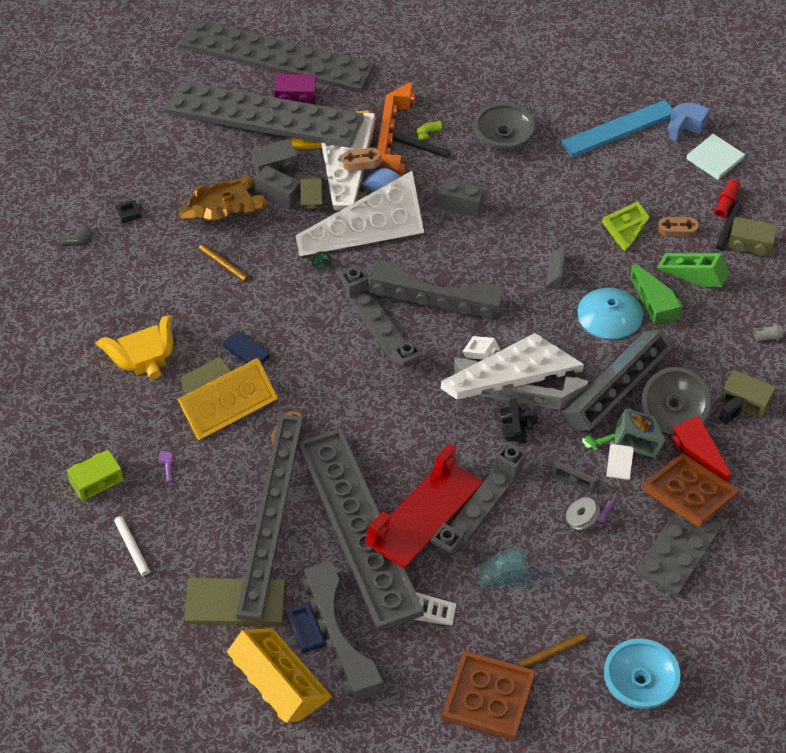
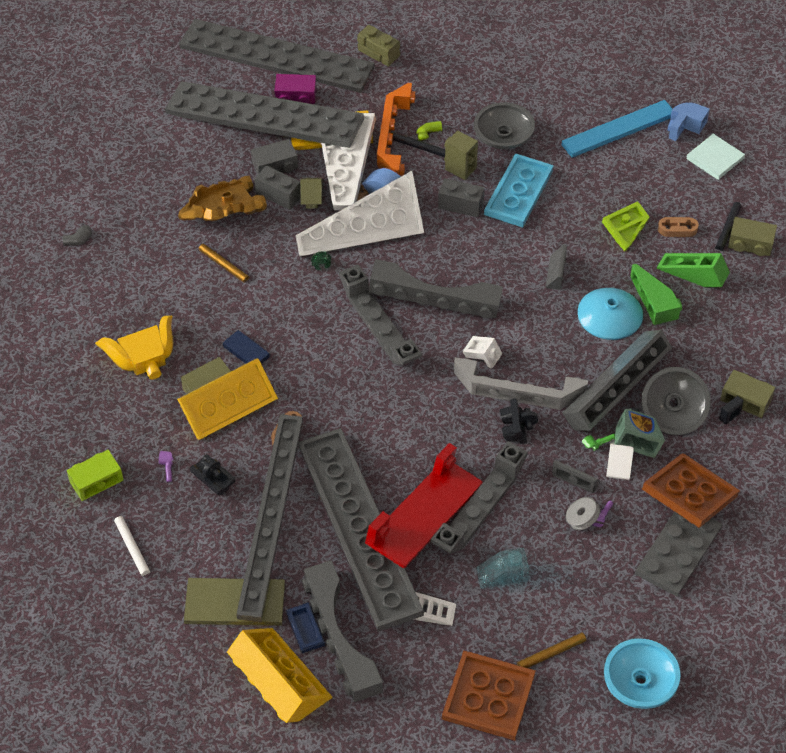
(128, 211): black tile -> none
(213, 474): none -> black hips
(361, 159): medium nougat beam -> none
(378, 45): none -> olive brick
(461, 155): none -> olive brick
(515, 365): white wing -> none
(518, 190): none -> medium azure plate
(697, 444): red slope -> none
(727, 198): red pin -> none
(768, 333): light grey pin -> none

